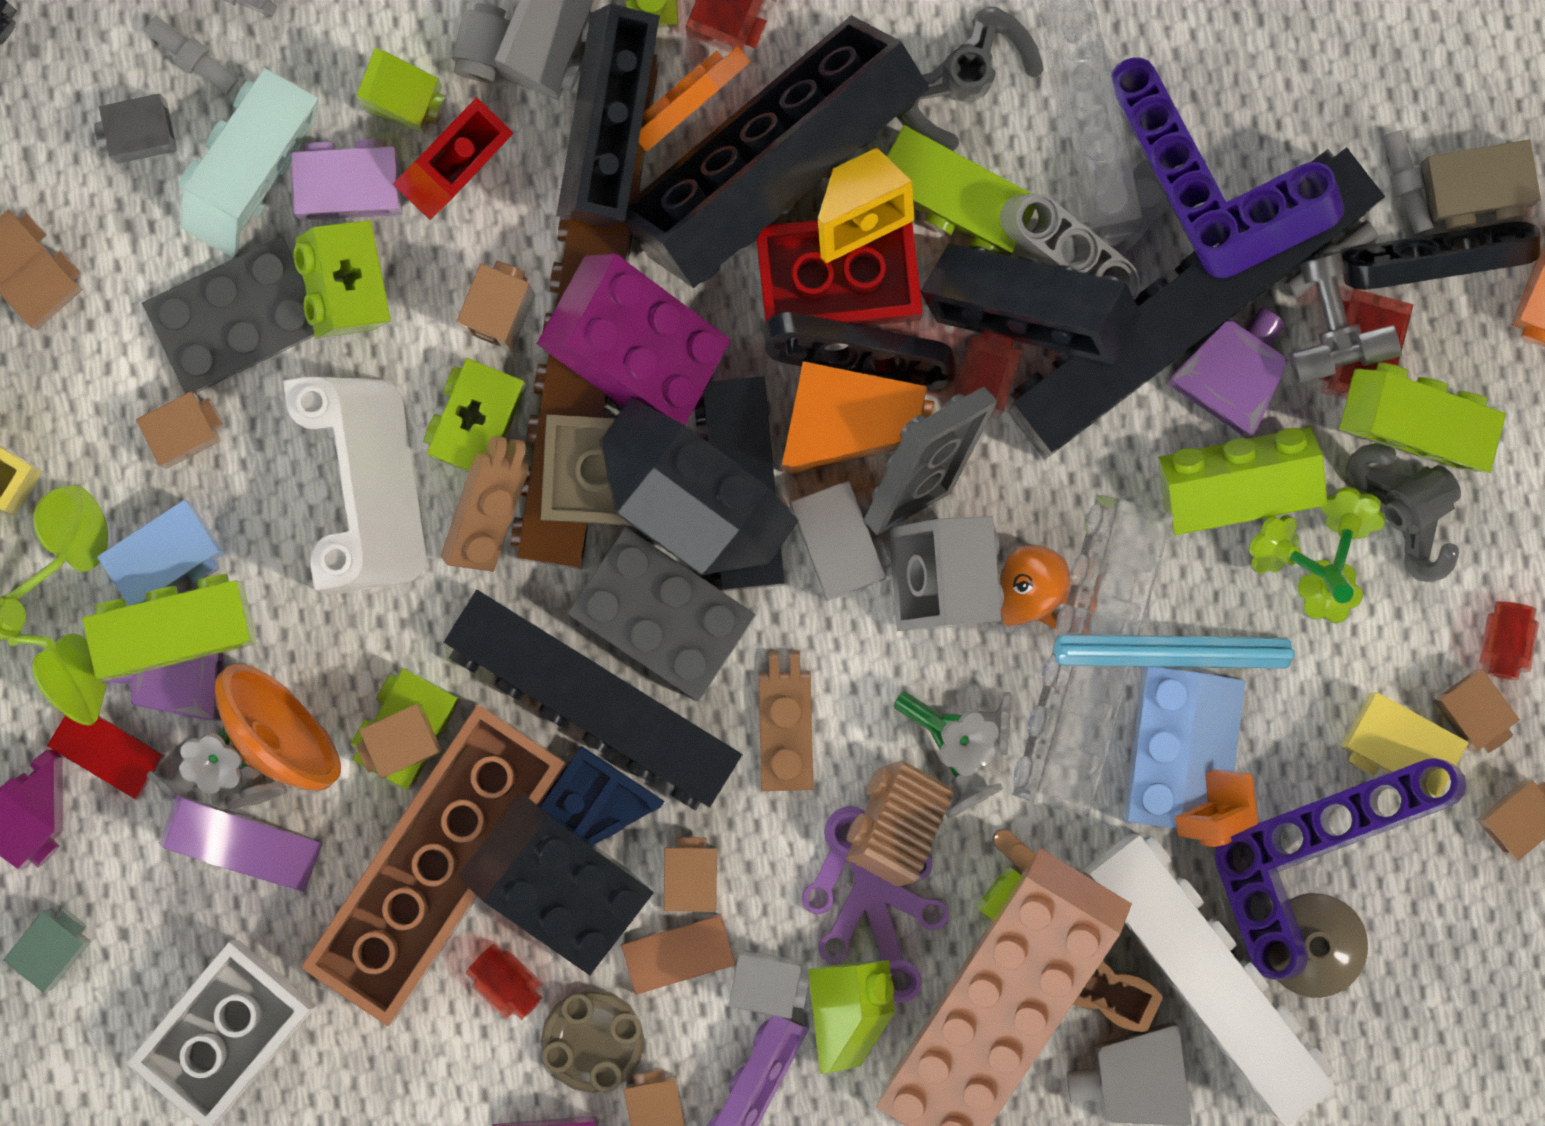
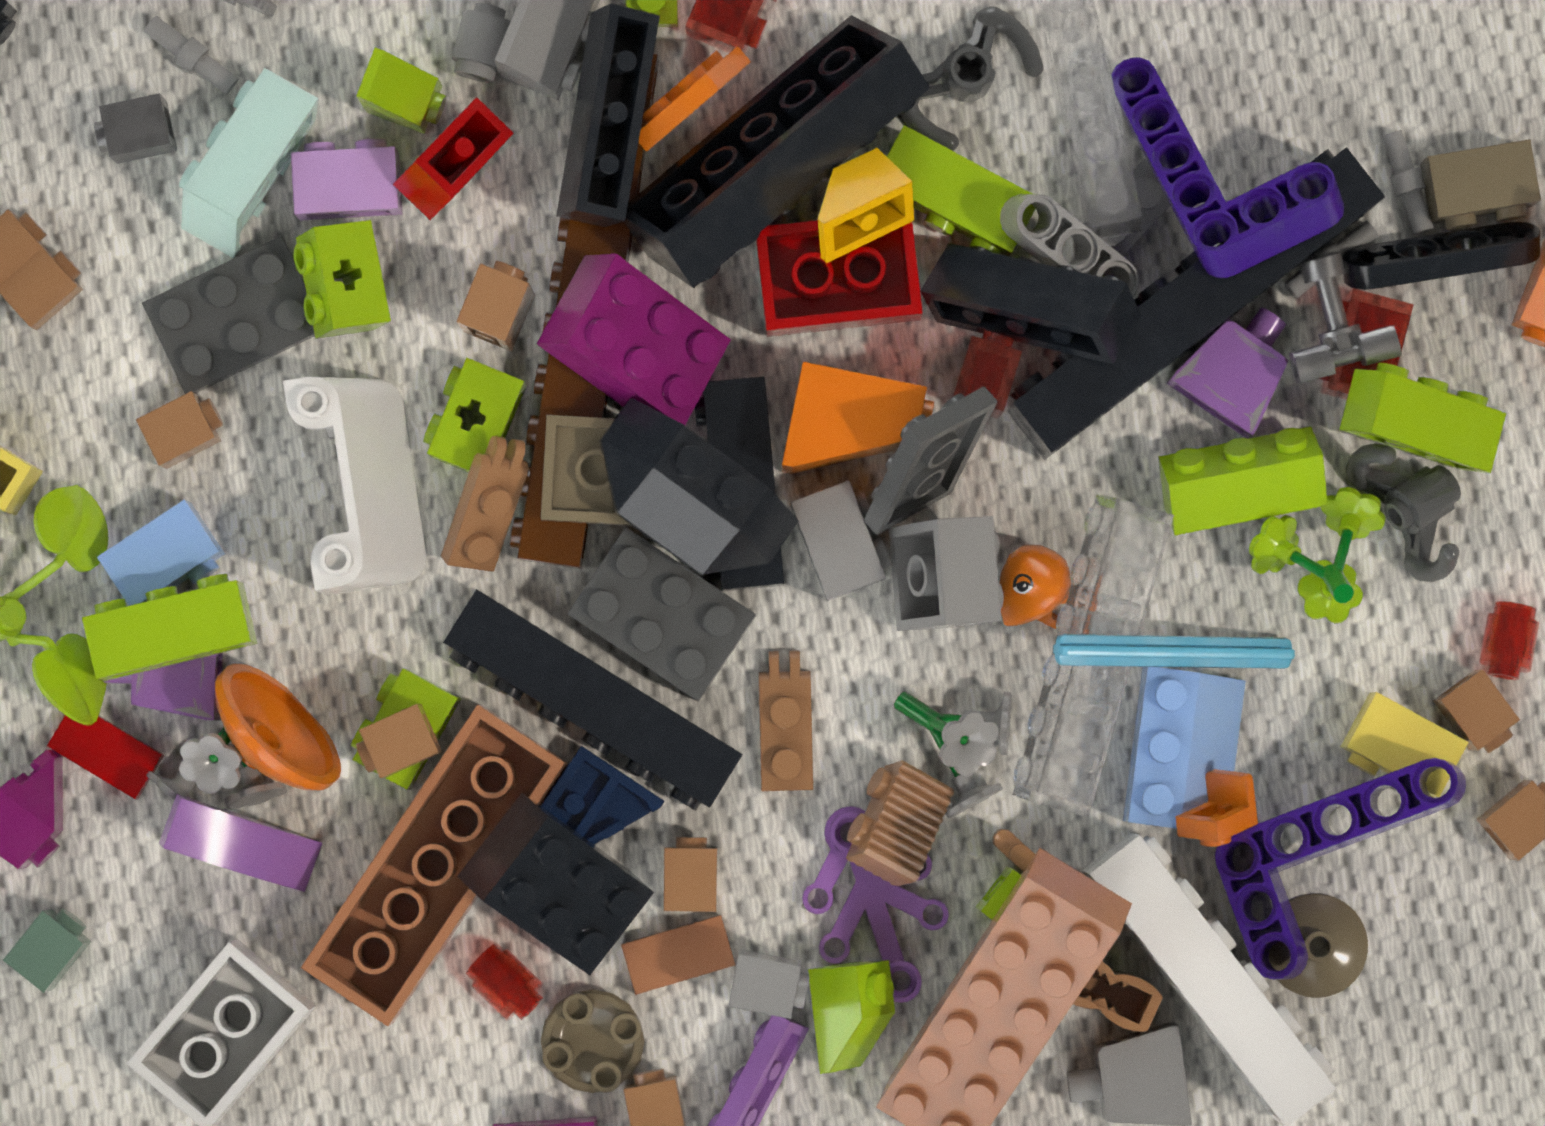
(802, 338): black beam -> none

